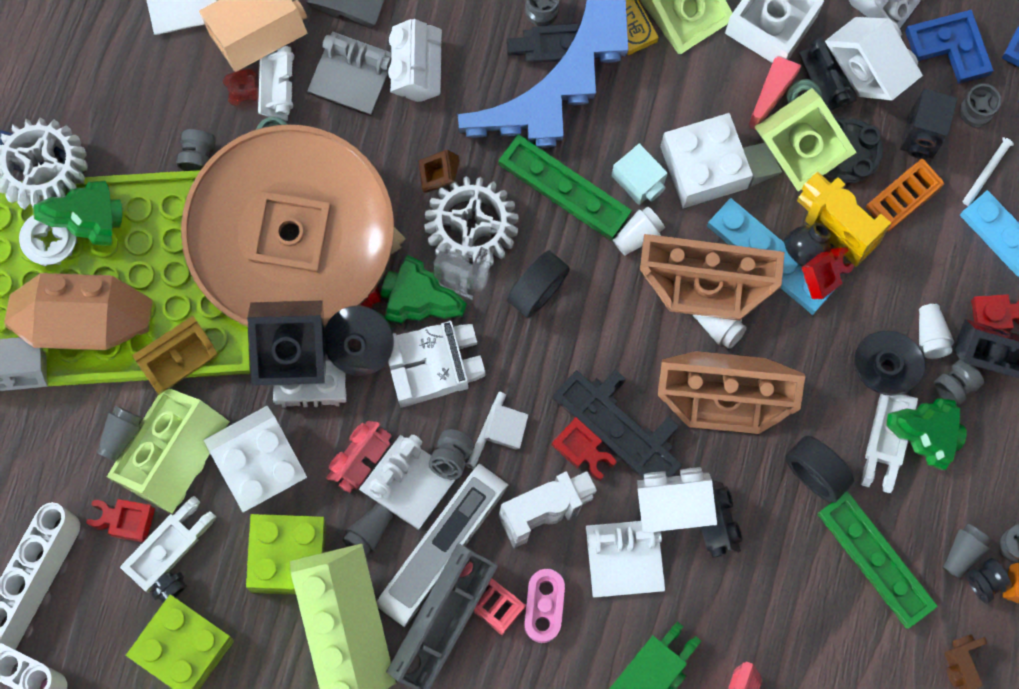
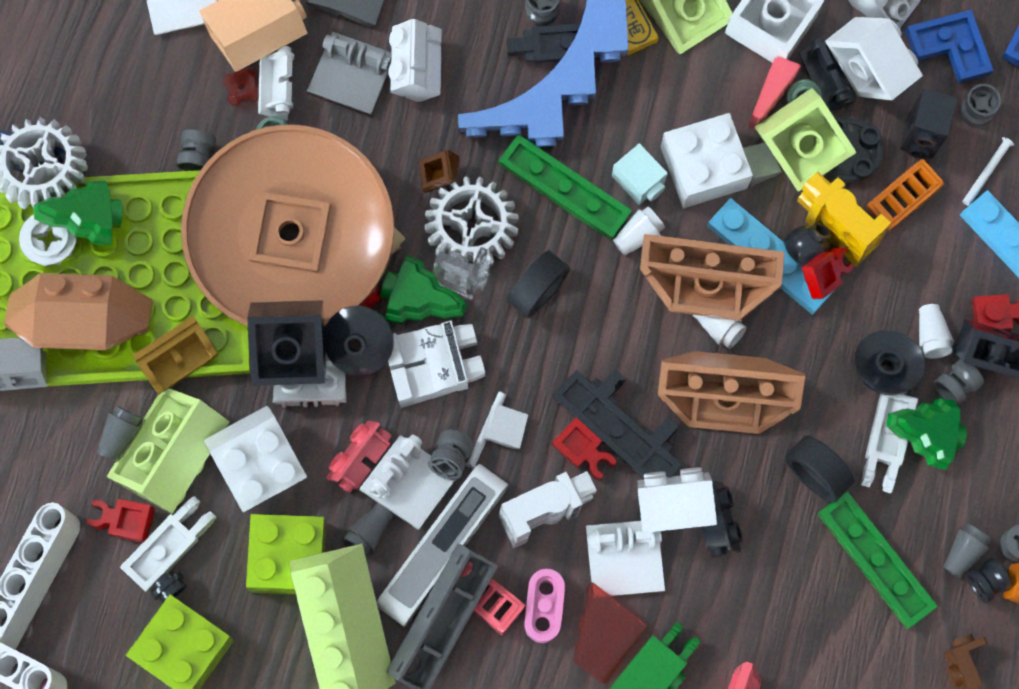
(605, 634): none -> clear red wing

